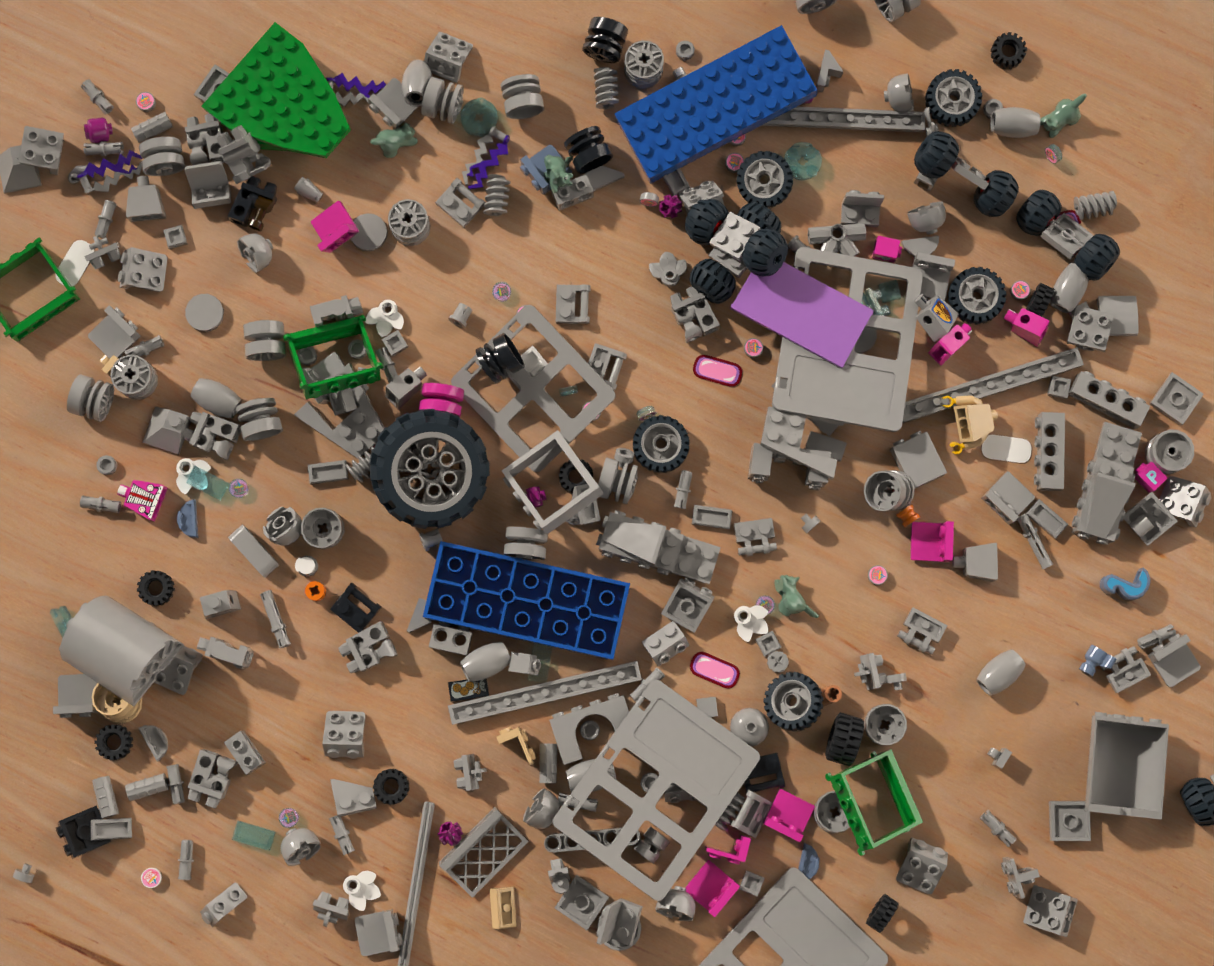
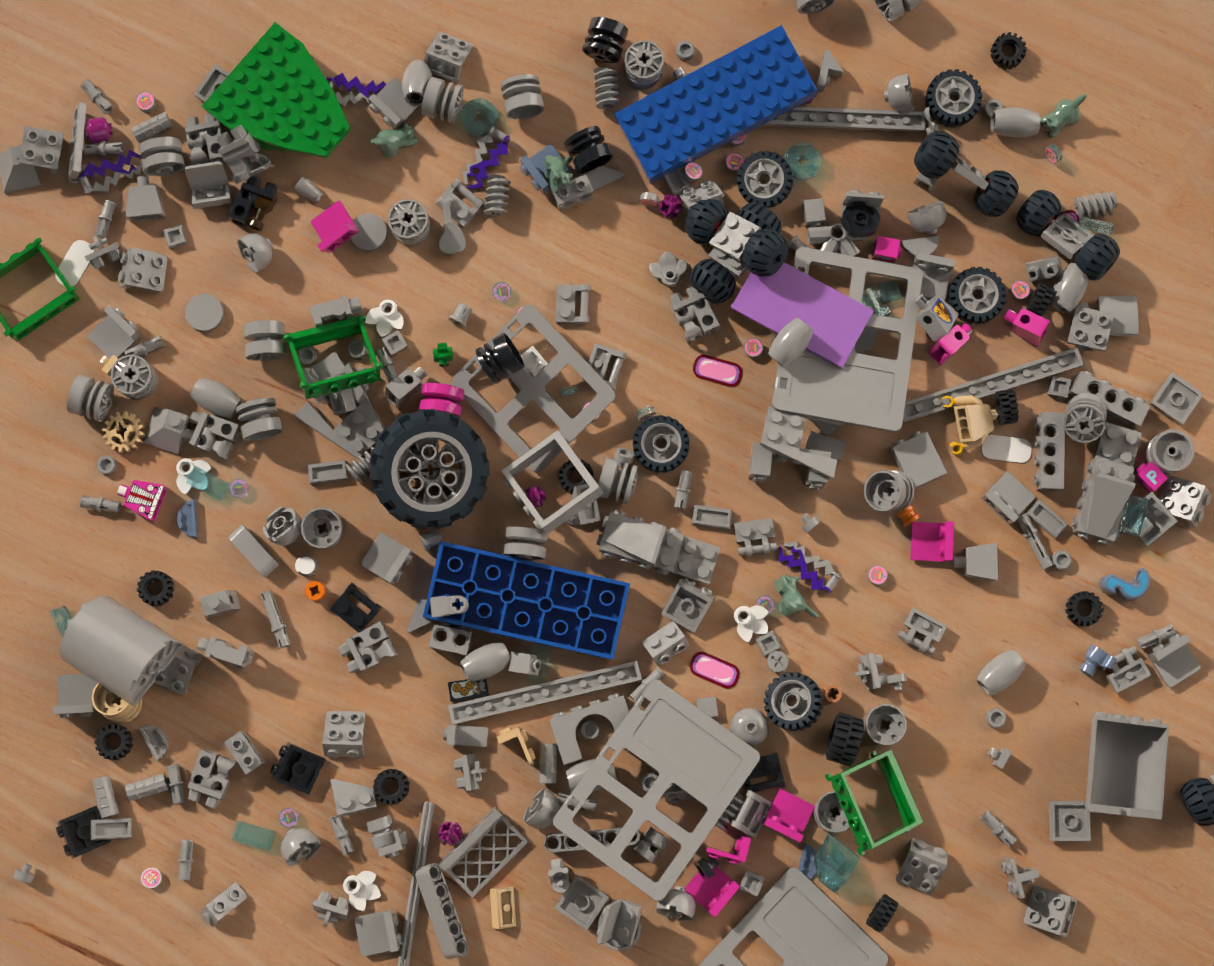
(77, 141): none -> light grey tile
(120, 425): none -> tan gear
(297, 768): none -> black plate
(381, 831): none -> light grey wheel
(387, 558): none -> light grey bracket
(392, 849): none -> light grey bracket
(441, 911): none -> light grey beam
(443, 354): none -> green gear
(444, 605): none -> light grey piece
(453, 239): none -> light grey piece
(466, 735): none -> light grey bracket
(692, 172): none -> tile
(705, 867): none -> black tile
(790, 342): none -> light grey piece
(802, 563): none -> piece
(813, 212): none -> light grey brick
(834, 863): none -> clear light blue slope
(856, 228): none -> black plate
(995, 717): none -> light grey tile
(1006, 406): none -> black tyre
(1044, 268): none -> light grey hips
(1061, 560): none -> light grey tile
(1081, 409): none -> light grey wheel
(1095, 608): none -> black tyre
(1096, 225): none -> clear light blue axle
(1134, 516): none -> clear light blue tile

